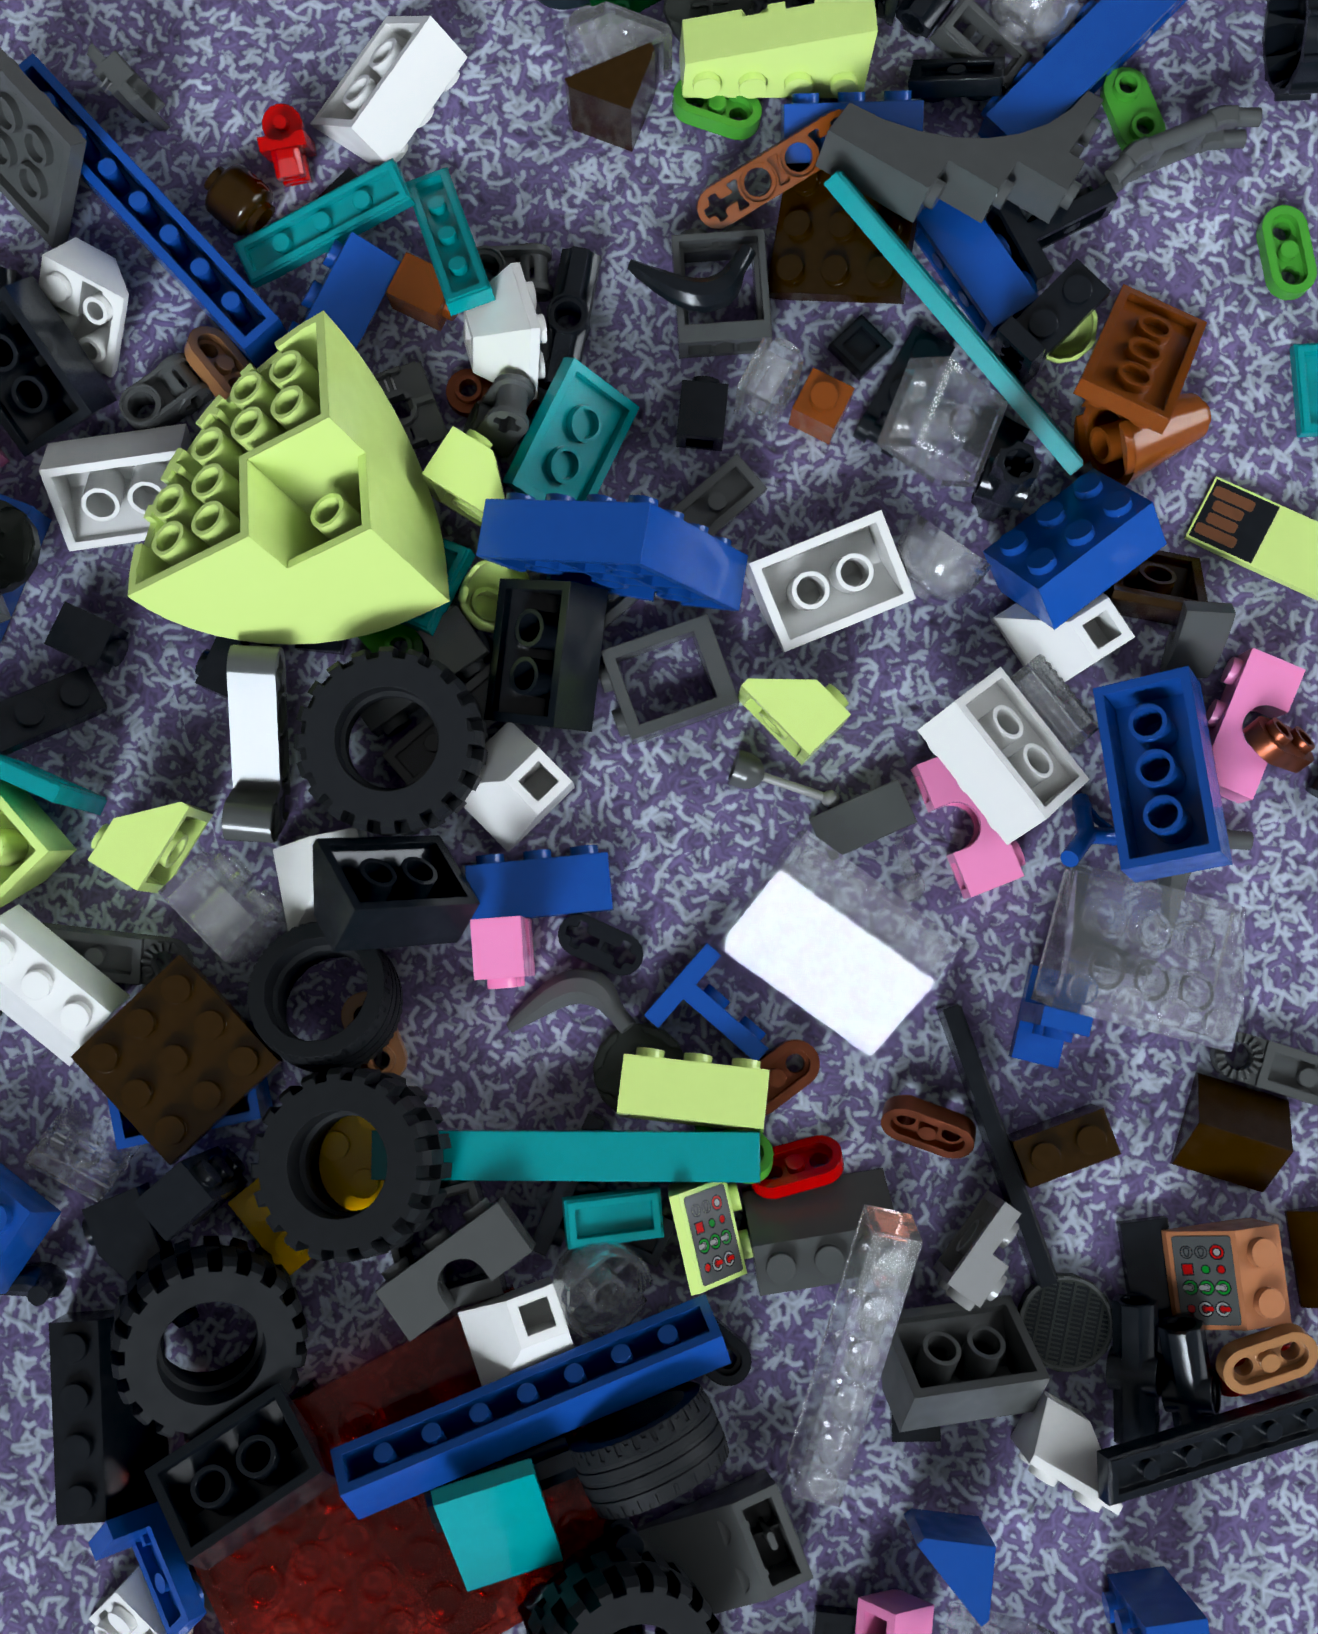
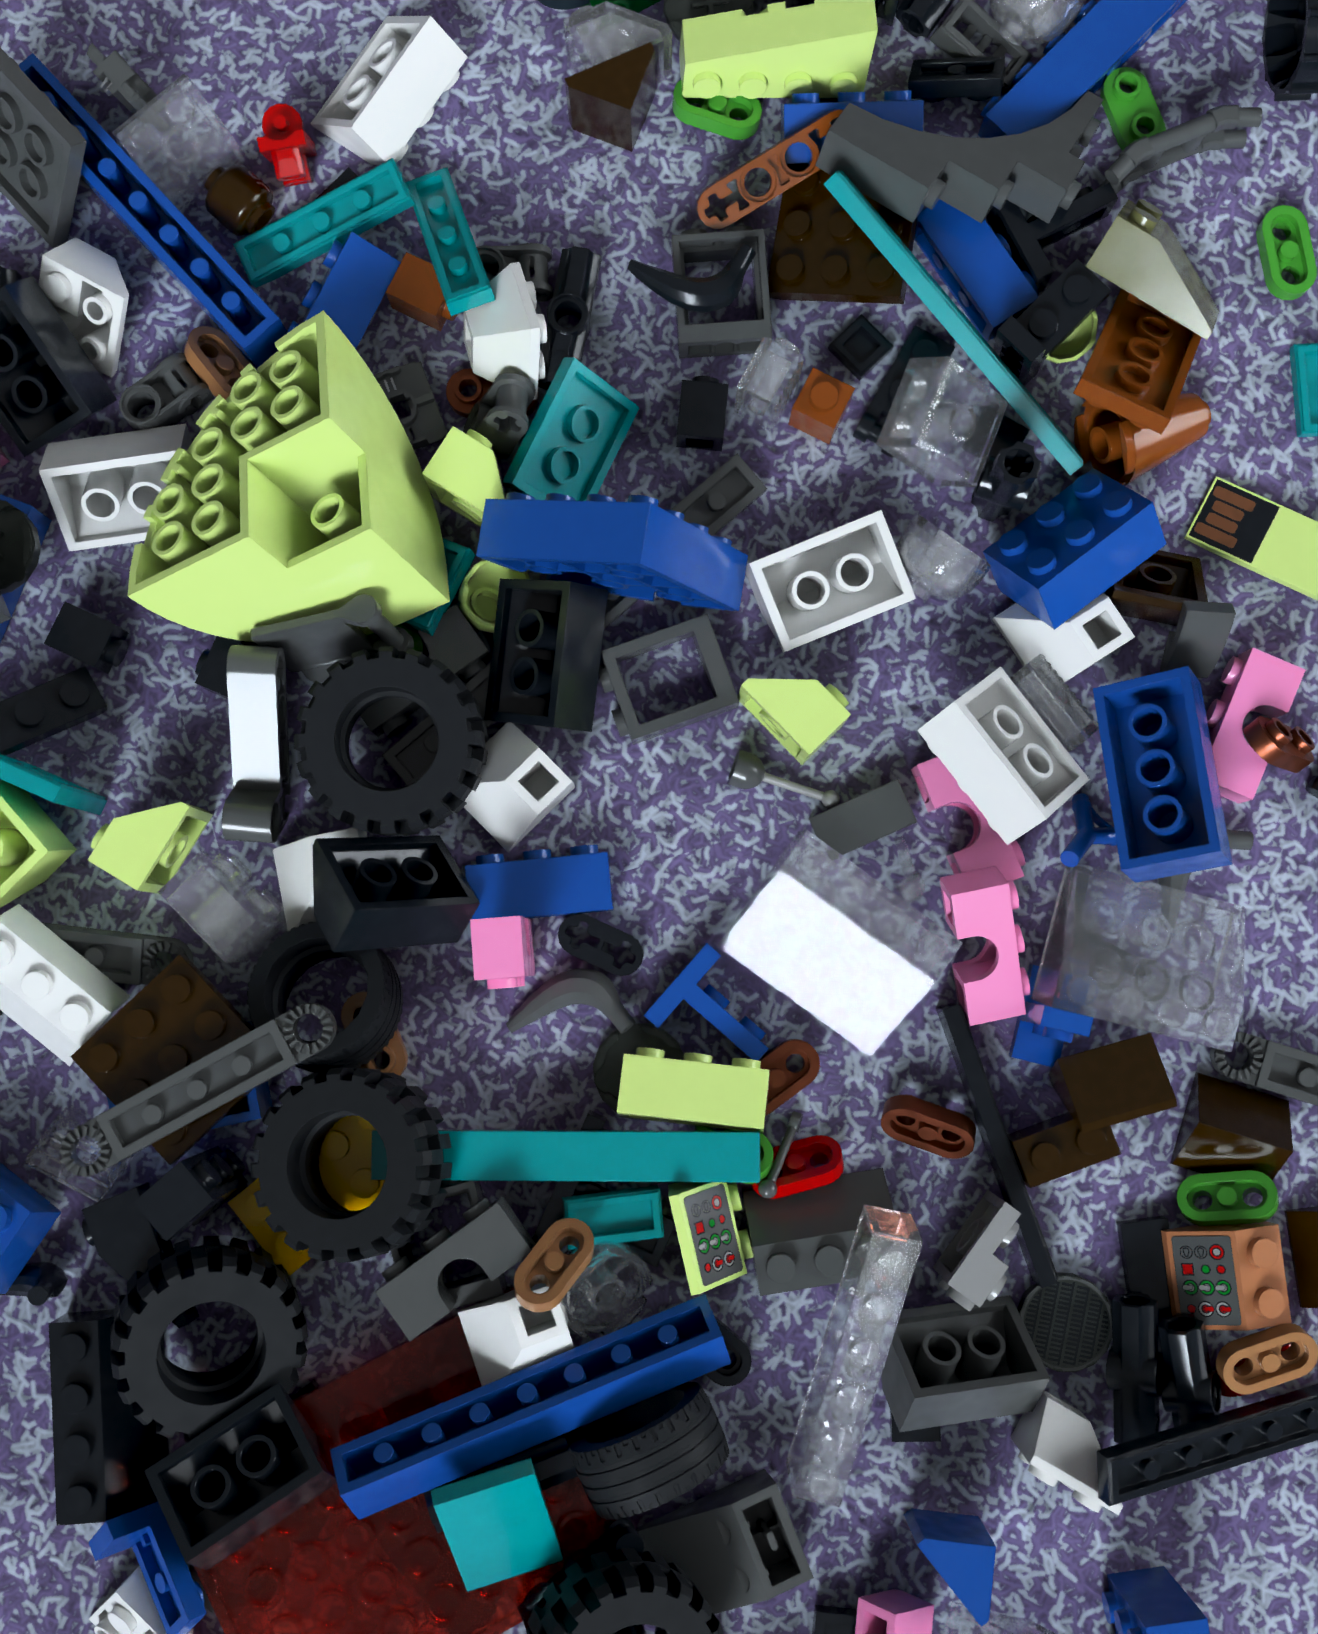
(178, 141): none -> clear plate
(197, 1089): none -> dark grey plate
(324, 638): none -> dark grey piece
(551, 1266): none -> medium nougat plate
(768, 1187): none -> dark grey hinge
(992, 982): none -> bright pink arch
(1113, 1083): none -> dark brown slope
(1151, 265): none -> slope
(1228, 1197): none -> bright green plate

